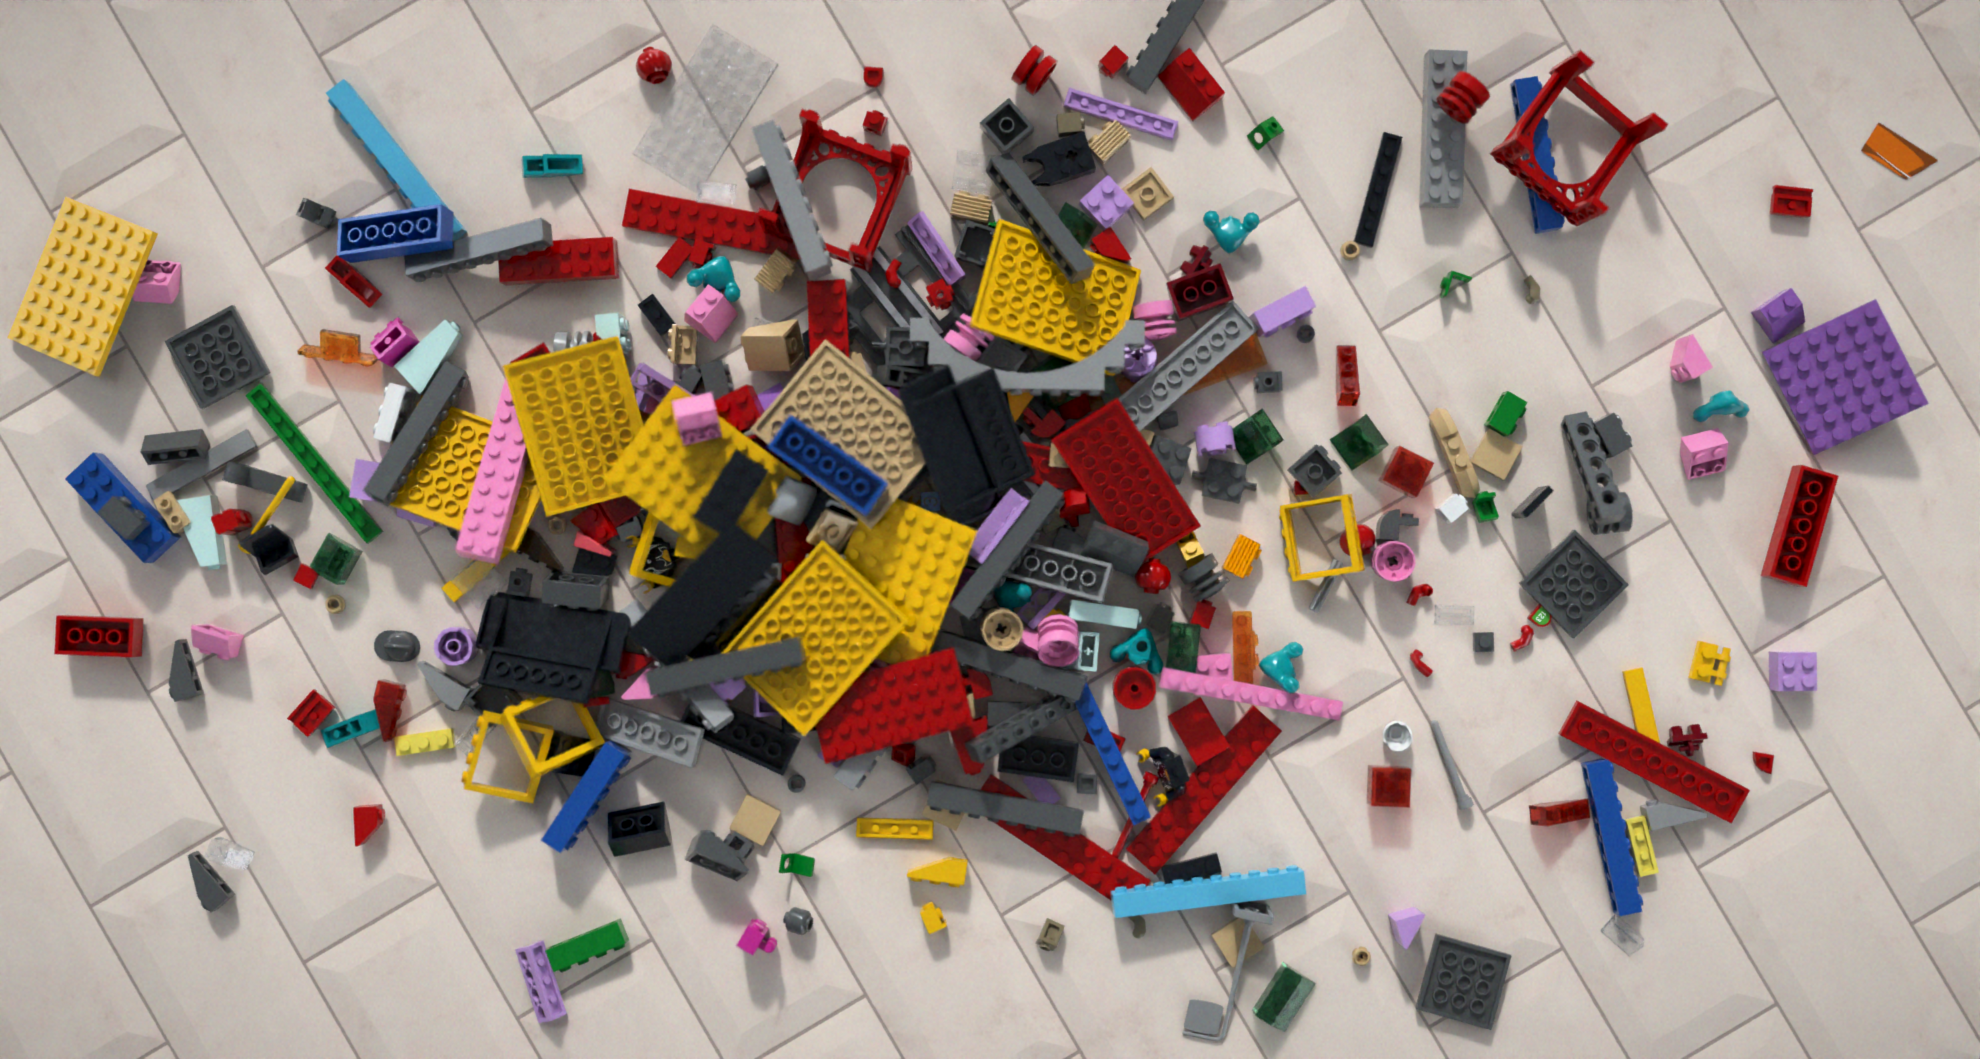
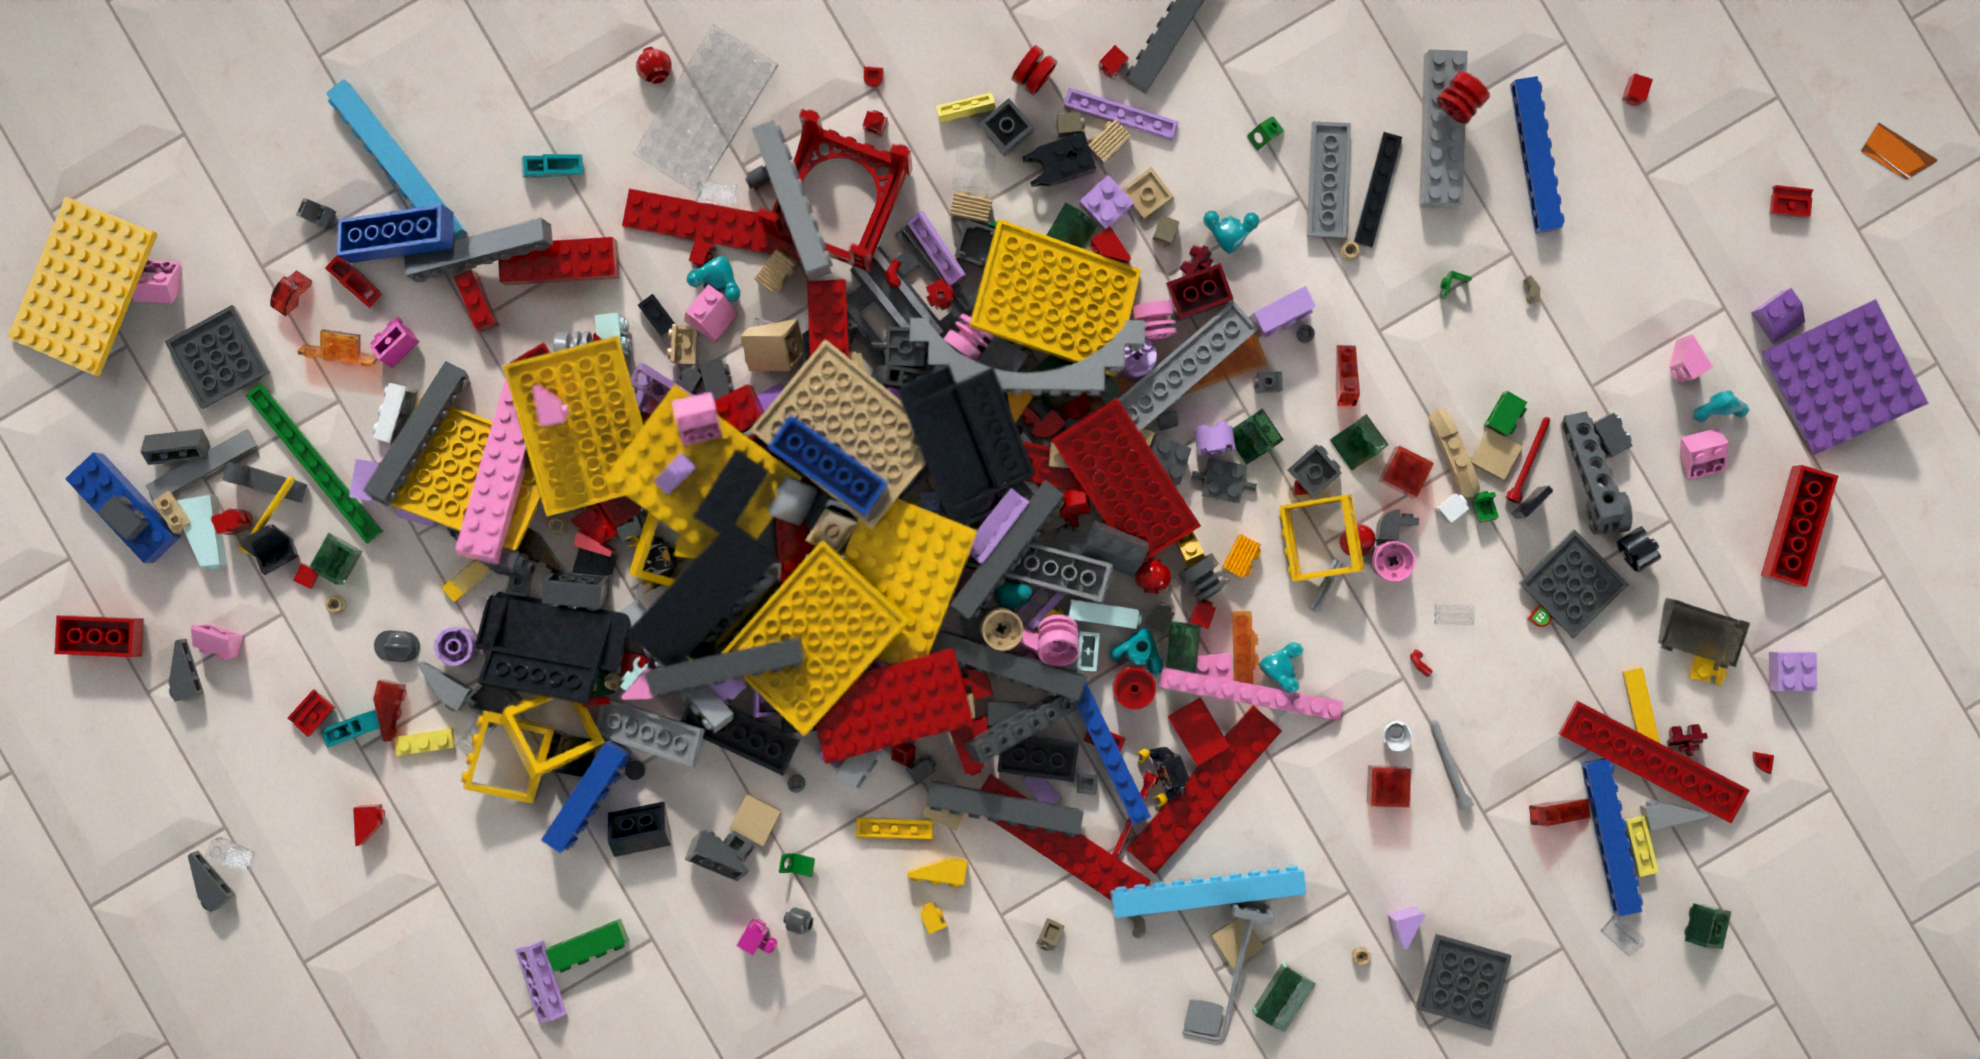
(287, 292): none -> clear red brick
(429, 355): light aqua slope -> none
(476, 300): none -> red brick
(512, 565): none -> dark grey plate
(549, 406): none -> bright pink slope
(613, 681): none -> tan plate
(629, 678): none -> light aqua plate
(635, 770): none -> black tile
(674, 474): none -> lavender slope
(675, 257): red tile -> none
(966, 107): none -> light yellow plate
(1040, 218): dark grey brick -> none
(1165, 231): none -> dark tan brick
(1191, 84): red slope -> none
(1192, 868): black plate -> none
(1328, 179): none -> light grey plate
(1417, 592): red arm -> none
(1483, 641): dark grey plate -> none
(1515, 493): none -> red piece
(1518, 143): red arch -> none
(1527, 635): red arm -> none
(1637, 89): none -> red brick
(1639, 549): none -> black brick
(1702, 632): none -> clear smoke windscreen
(1707, 926): none -> clear green slope

